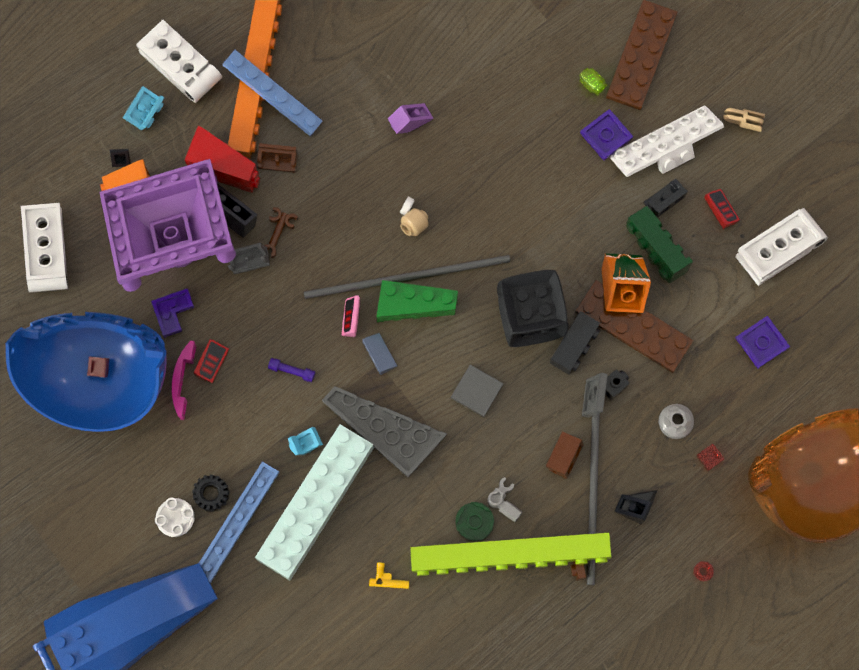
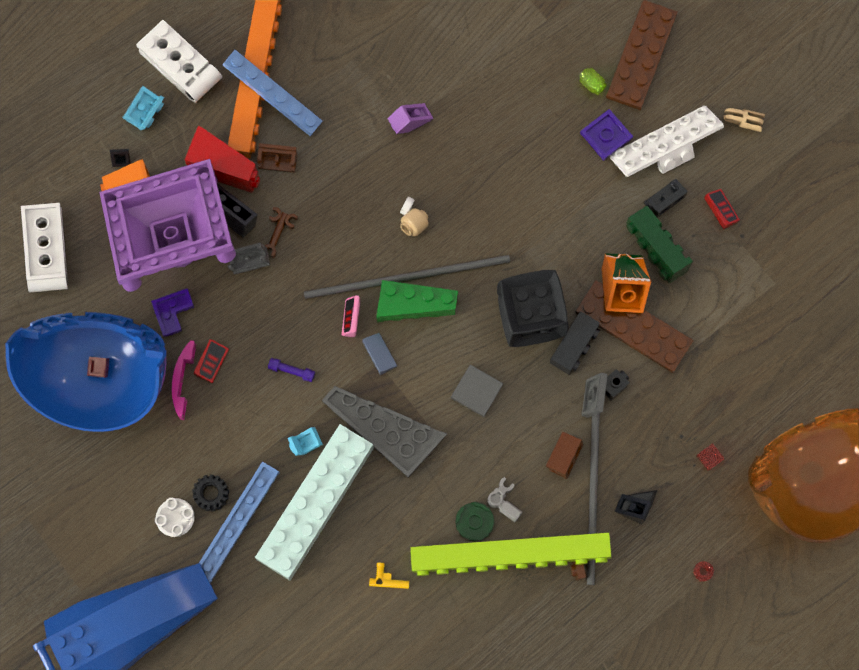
(671, 429): light grey piece -> none
(762, 342): dark purple plate -> none
(806, 237): white hinge -> none

